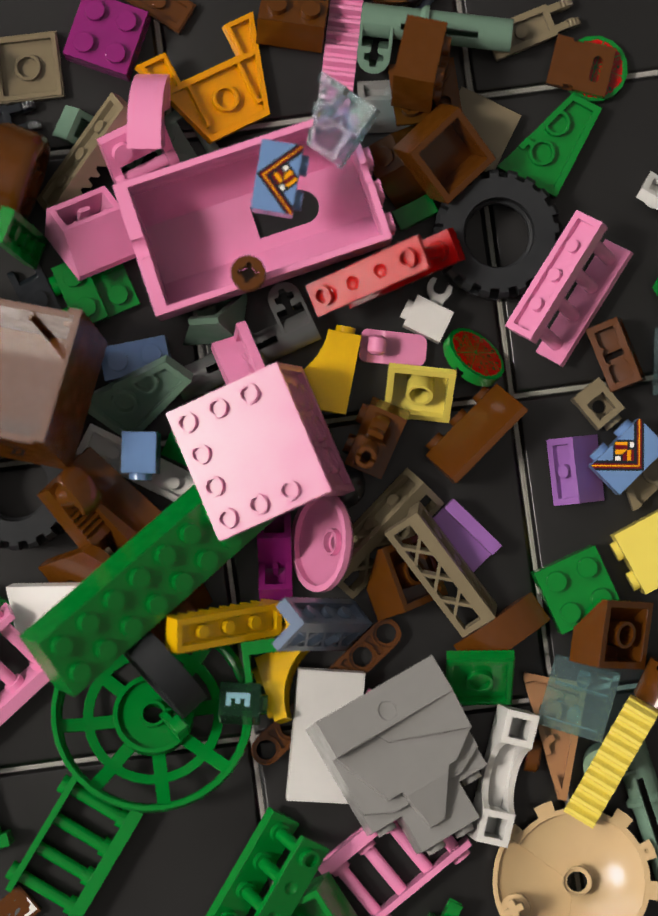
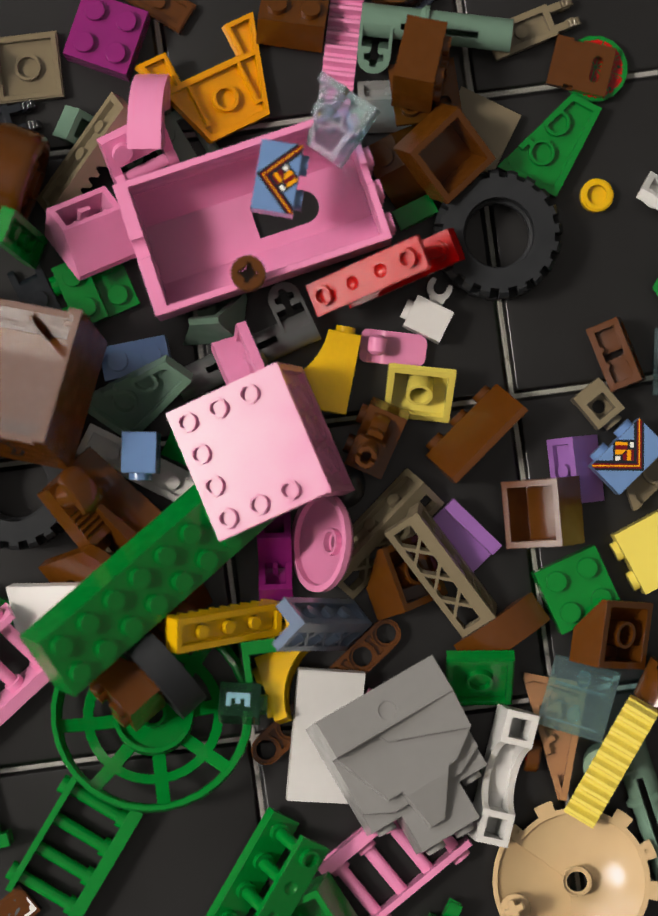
(130, 693): none -> reddish brown slope
(175, 723): green tile -> none
(473, 356): tile -> none
(542, 512): none -> reddish brown piece
(556, 278): bright pink fence -> none
(596, 195): none -> yellow tile

